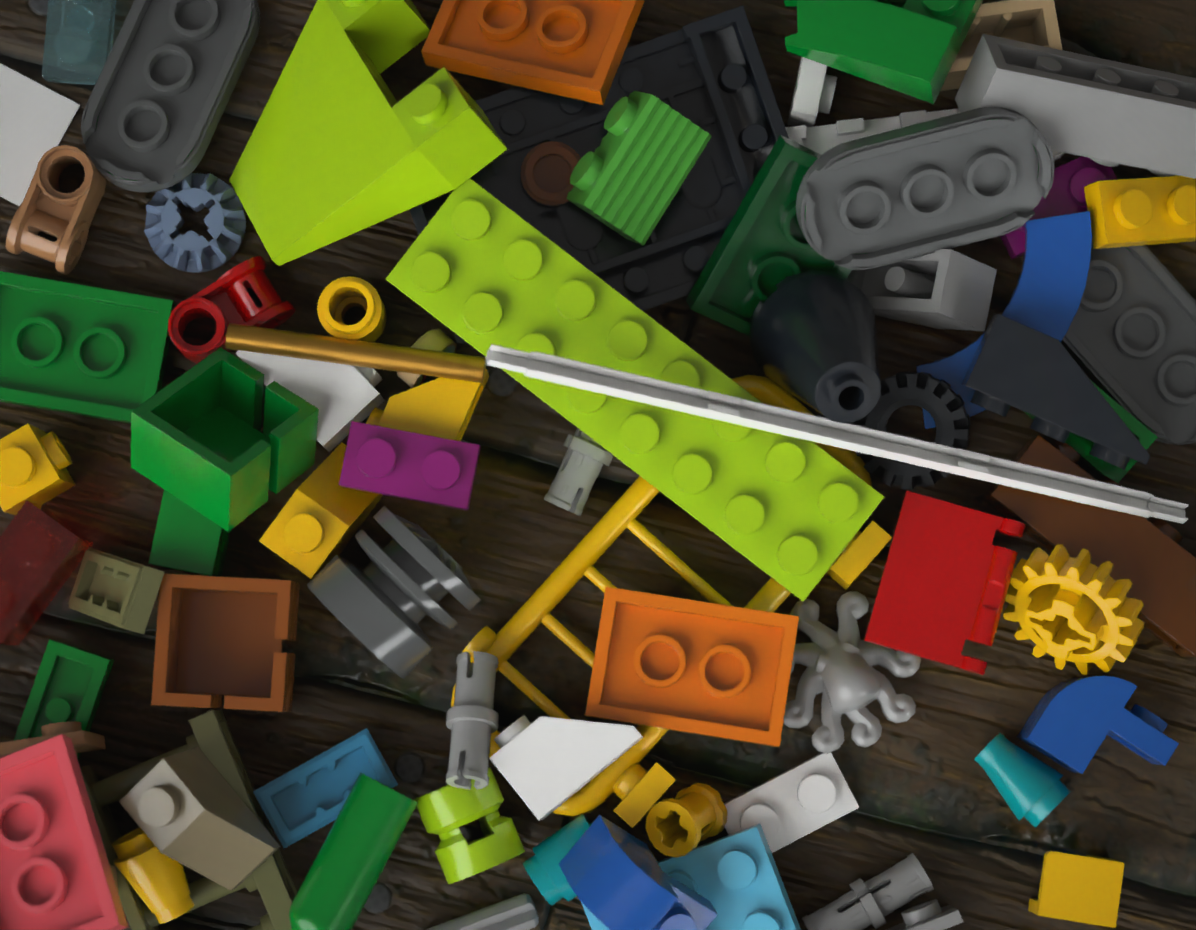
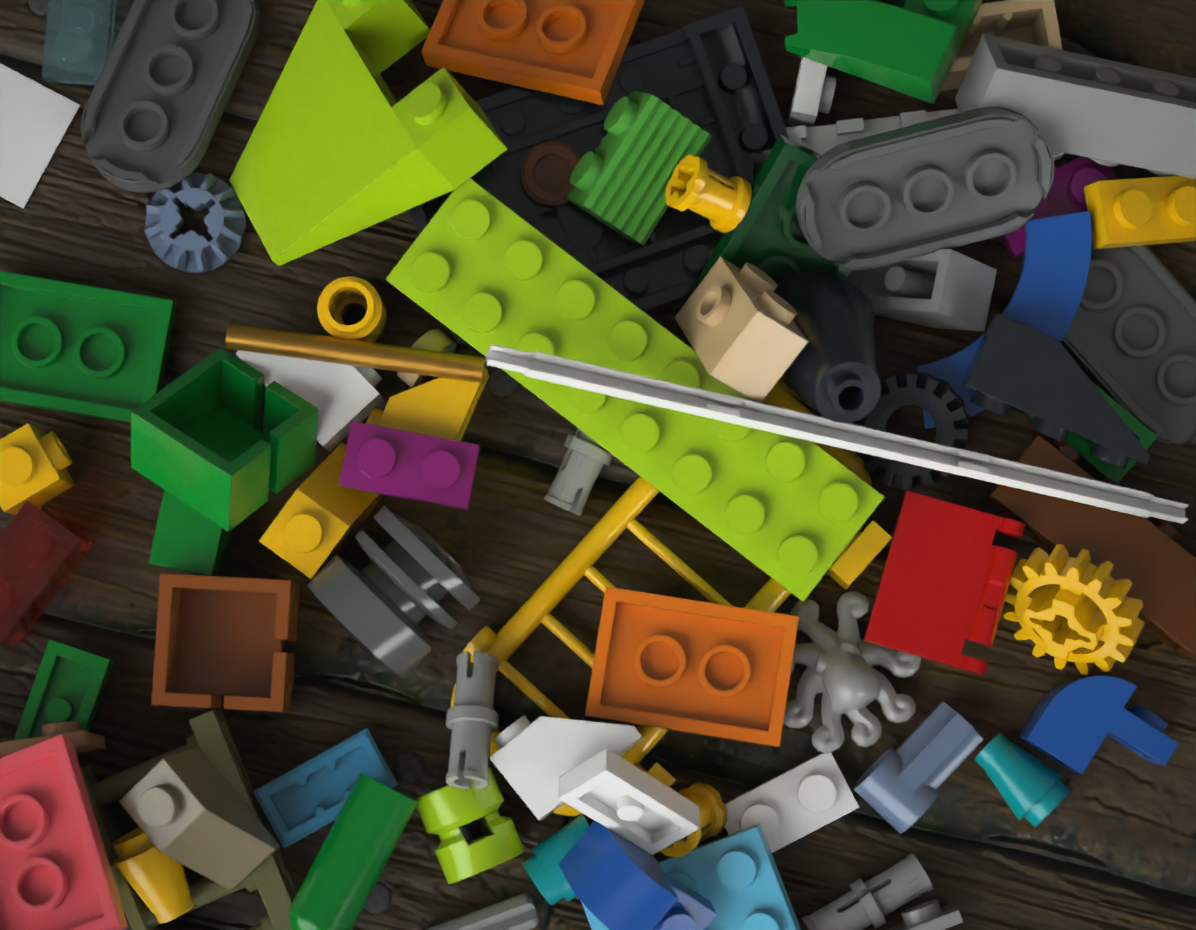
(57, 213): medium nougat piece -> none
(115, 590): olive plate -> none
(227, 303): red piece -> none
(629, 802): none -> white plate
(708, 193): none -> yellow bush
(741, 328): none -> tan brick
(907, 778): none -> sand blue piece
(1079, 888): yellow panel -> none

